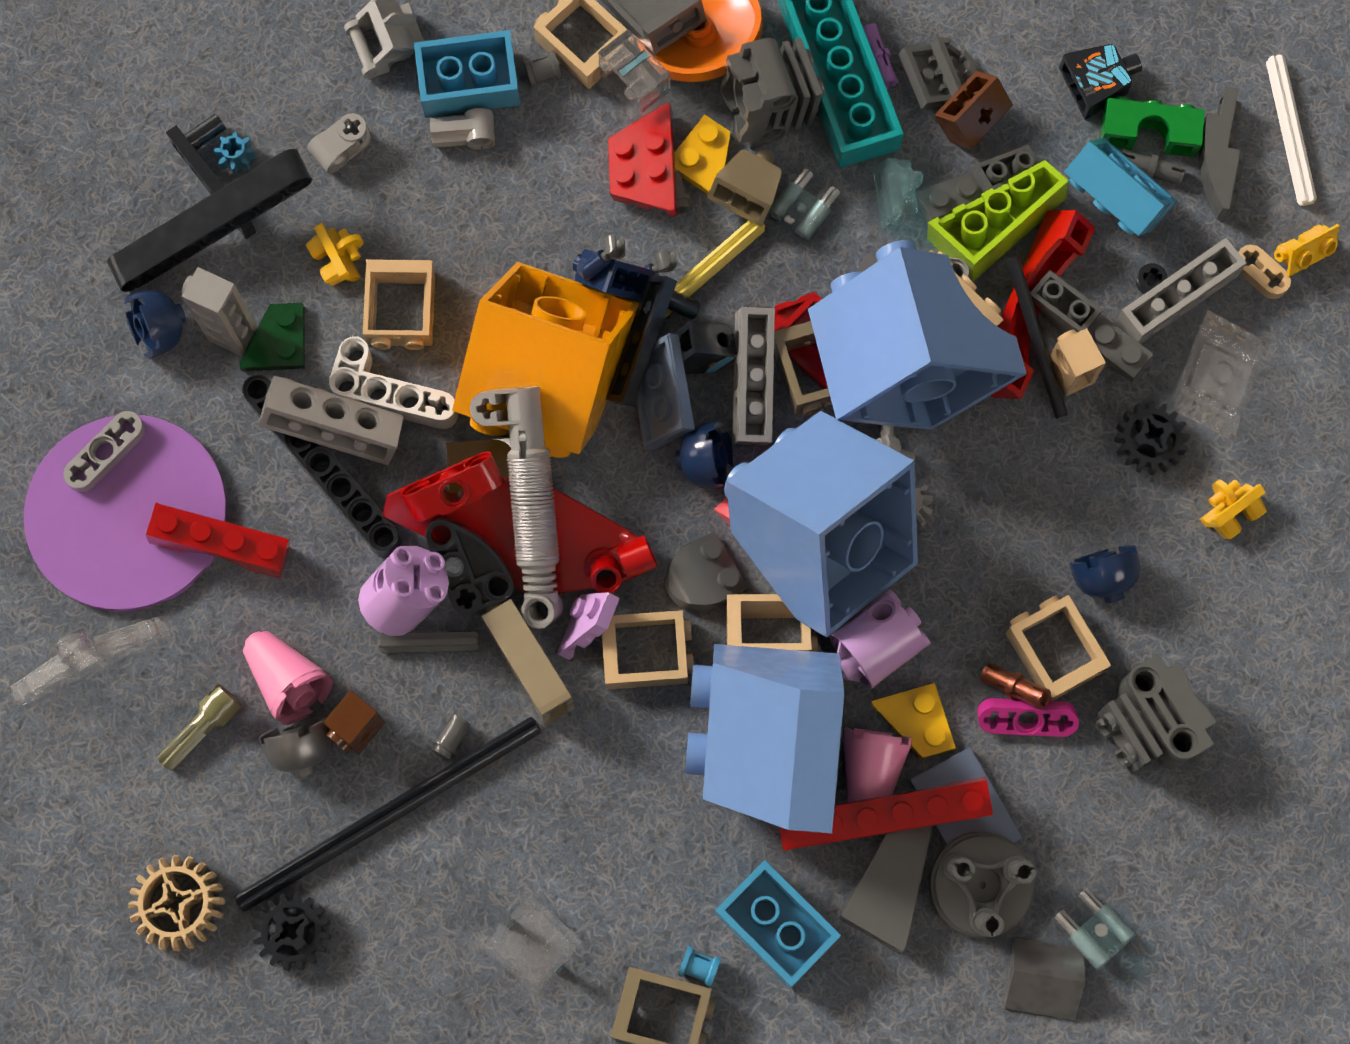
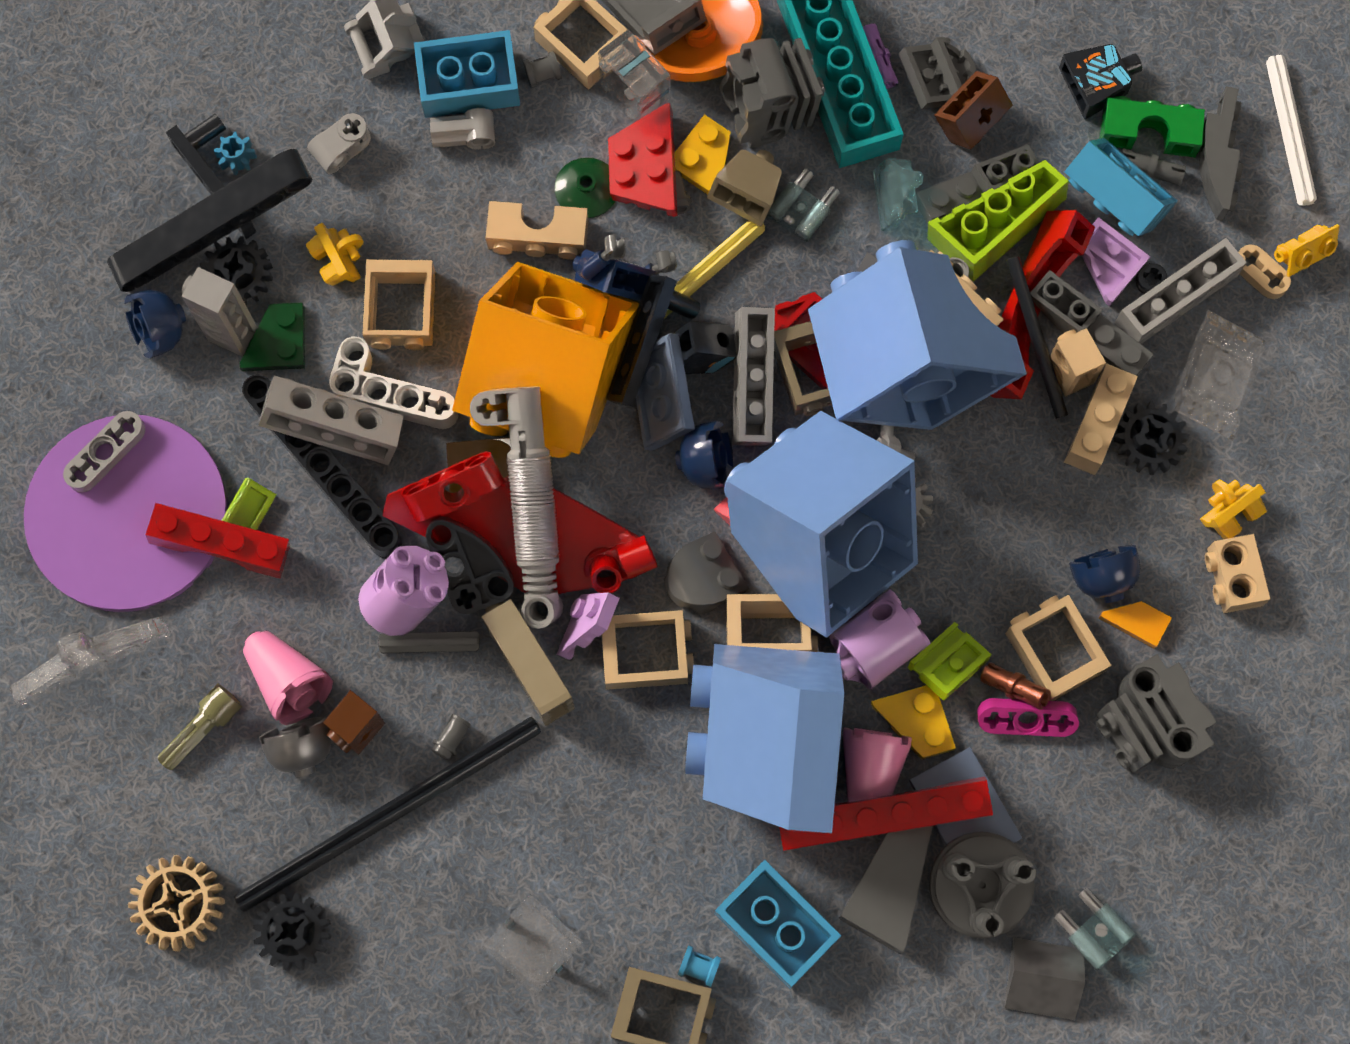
(234, 255): none -> black gear
(249, 505): none -> lime tile
(563, 236): none -> tan arch
(571, 193): none -> dark green dish
(949, 661): none -> lime plate
(1101, 419): none -> tan arch
(1112, 260): none -> lavender wing
(1138, 621): none -> light orange tile
(1247, 573): none -> tan brick

